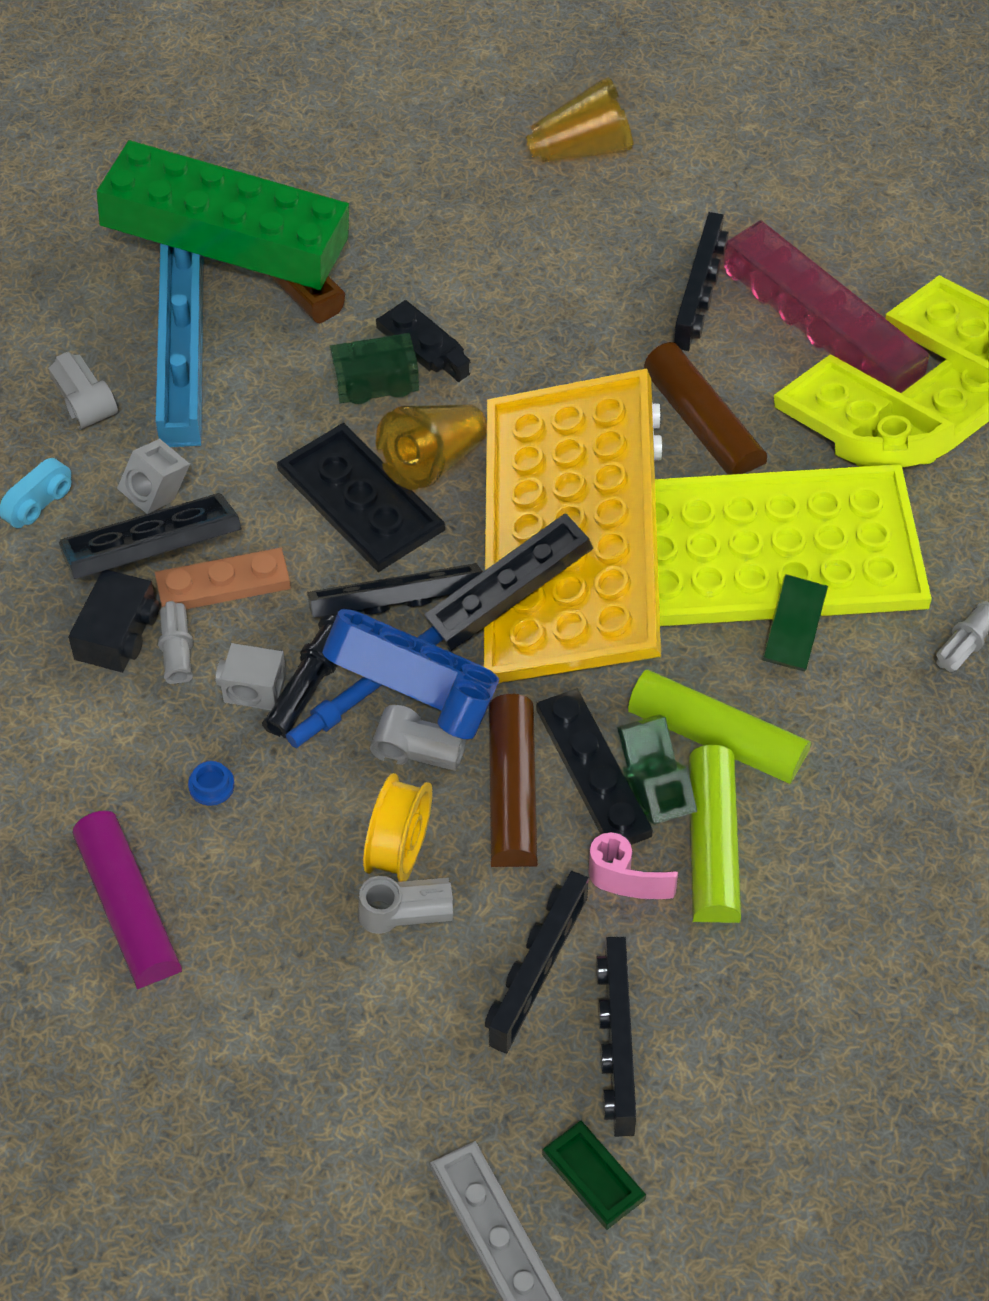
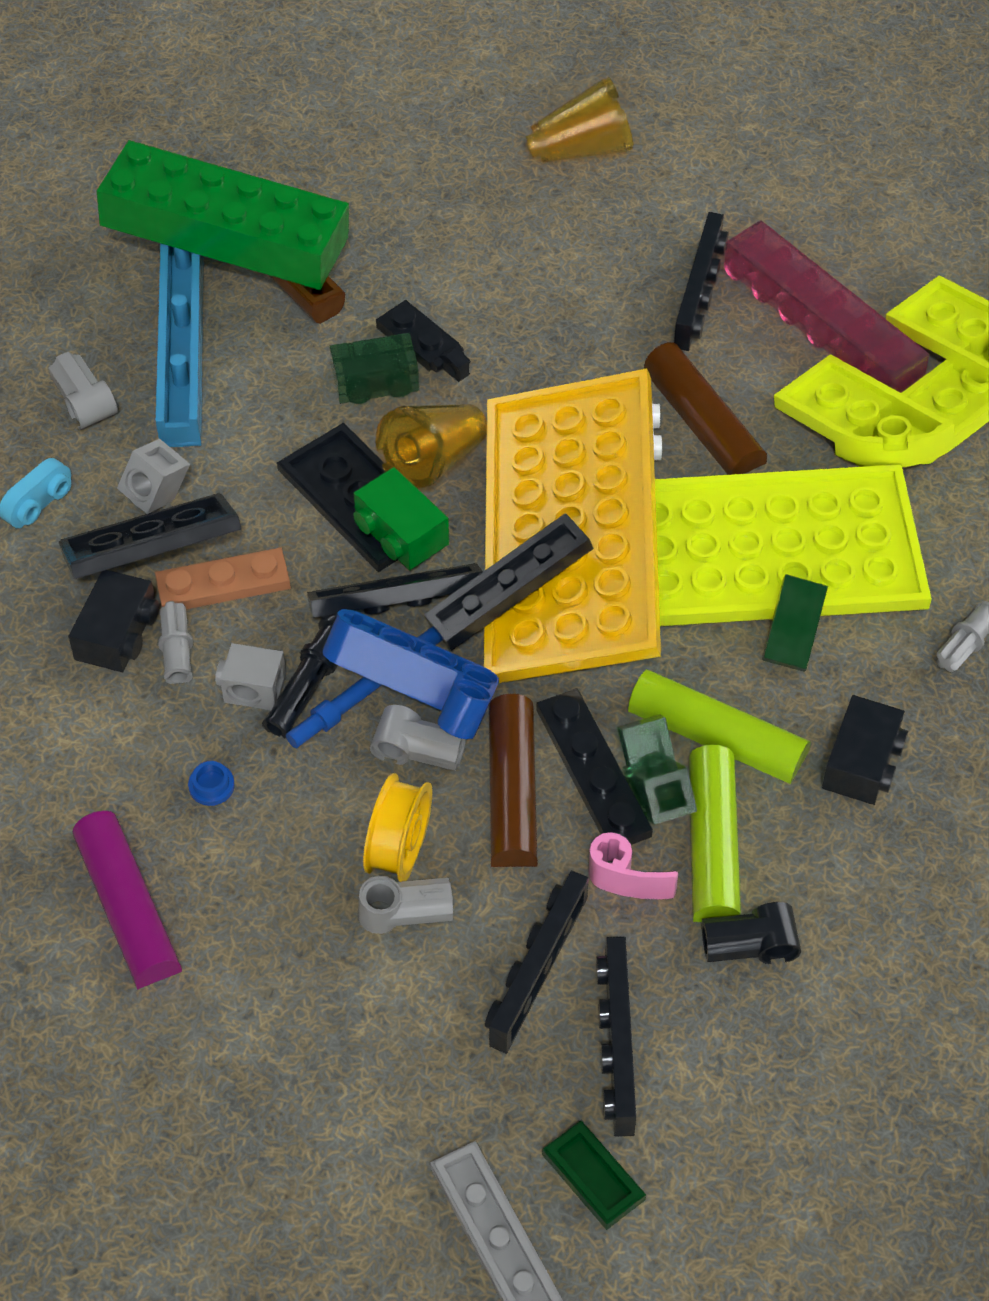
(401, 519): none -> green brick
(764, 933): none -> black piece
(864, 749): none -> black brick

